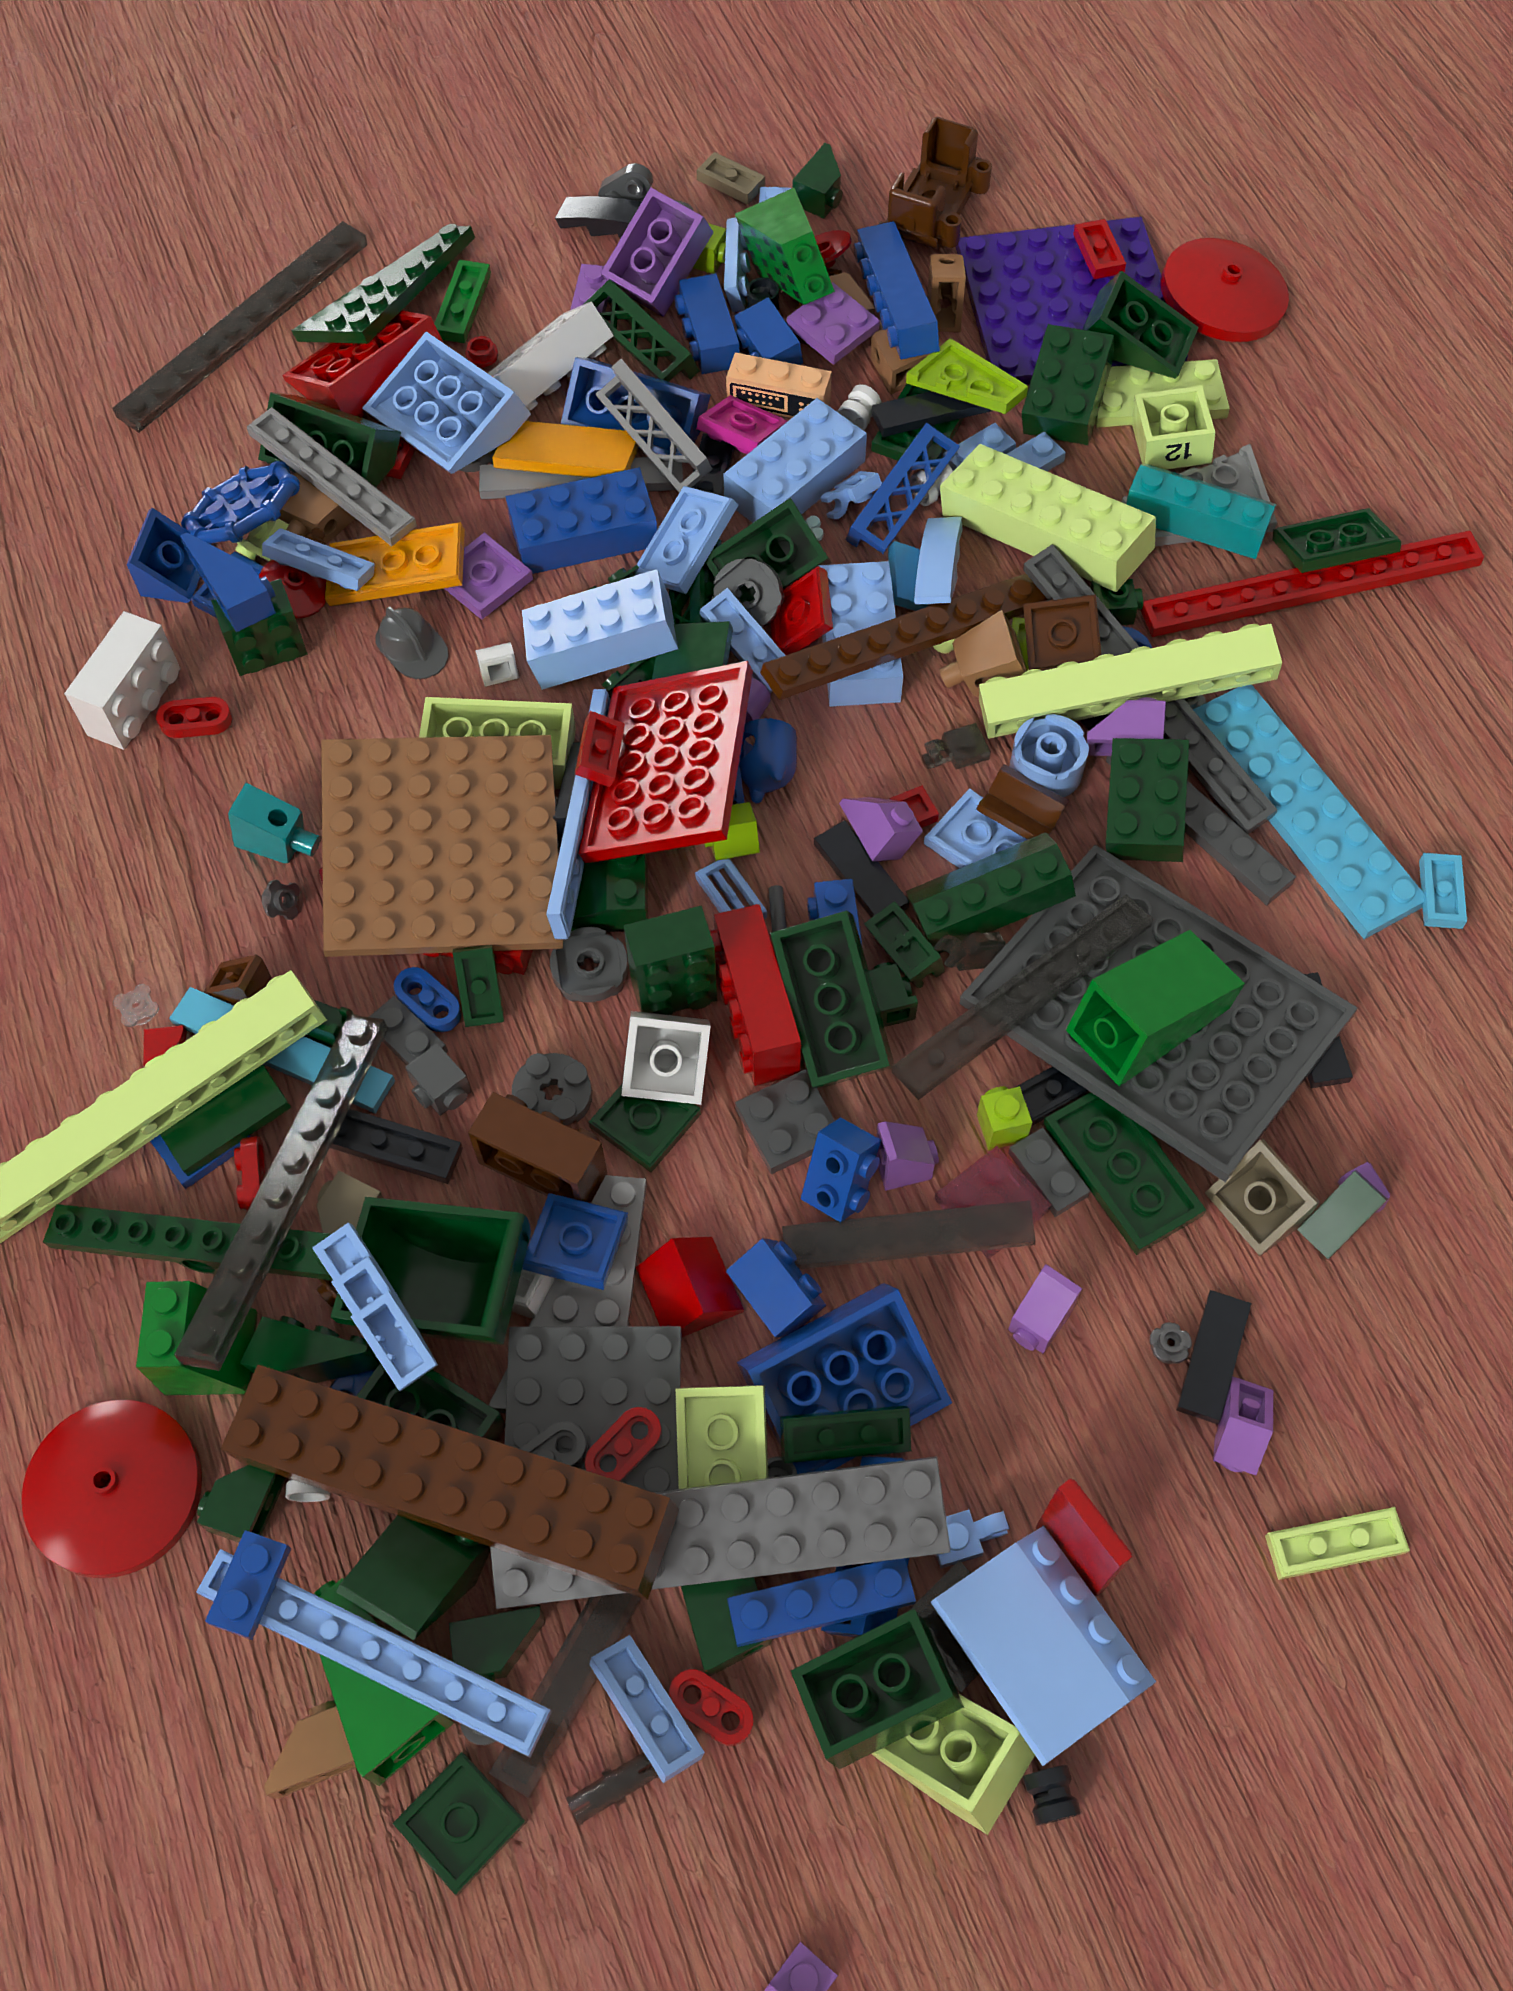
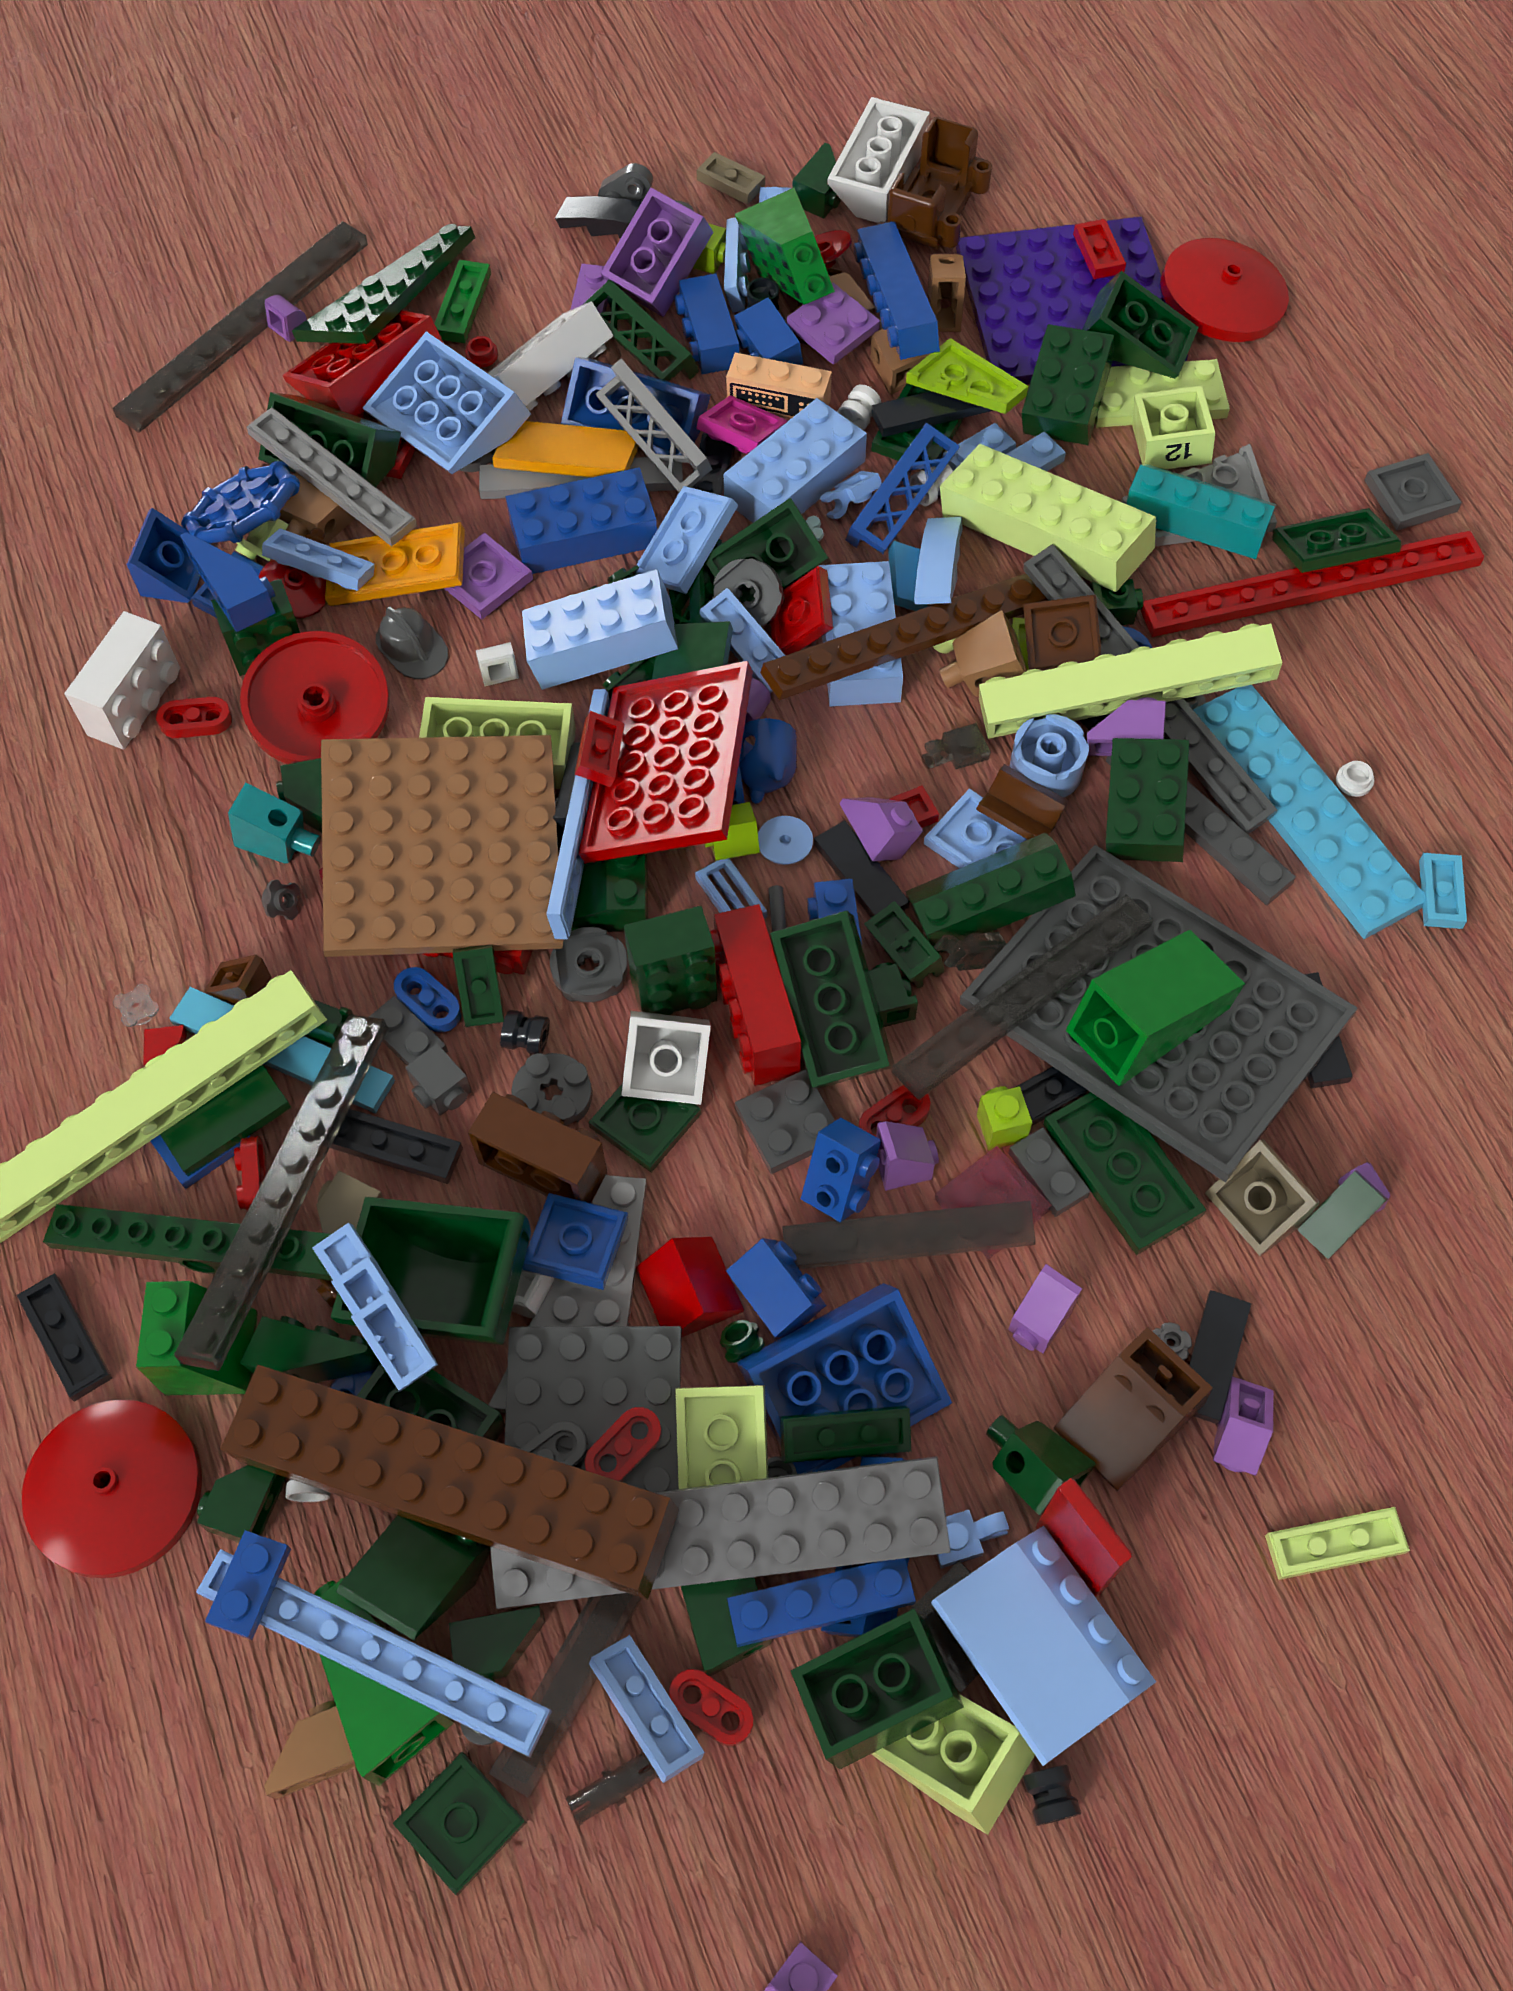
(64, 1337): none -> black tile
(283, 316): none -> medium lavender brick
(303, 789): none -> dark green slope
(313, 691): none -> red dish
(525, 1032): none -> black wheel
(741, 1340): none -> dark green plate
(785, 840): none -> light blue piece
(878, 150): none -> white slope
(891, 1110): none -> red plate
(1036, 1461): none -> dark green torso
(1134, 1408): none -> reddish brown slope
(1355, 778): none -> white plate
(1412, 491): none -> dark grey plate

